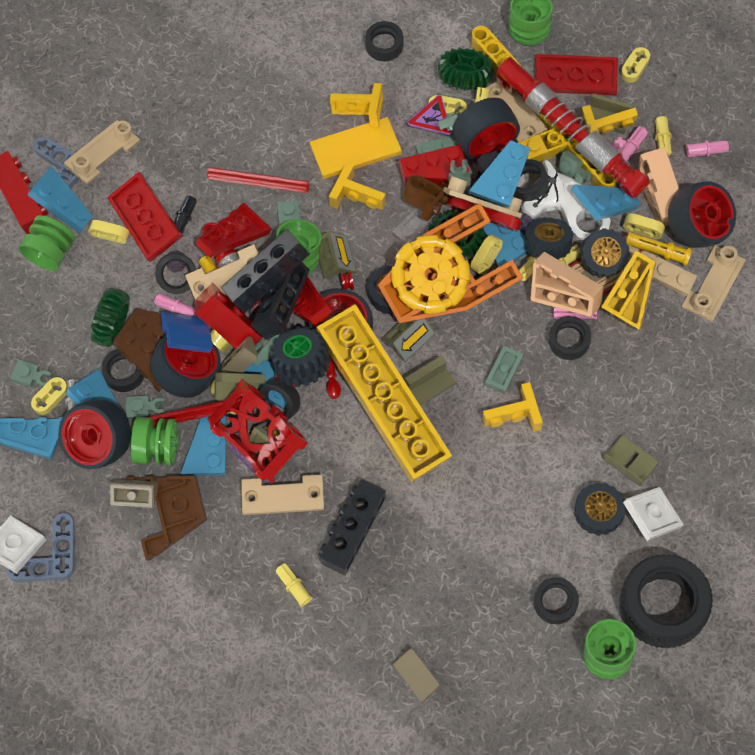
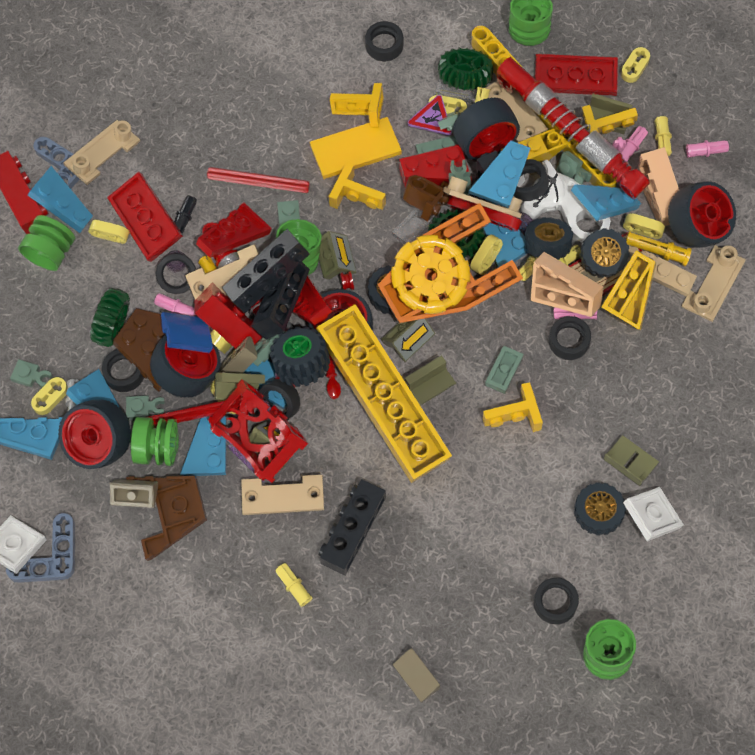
(675, 570): black tyre -> none

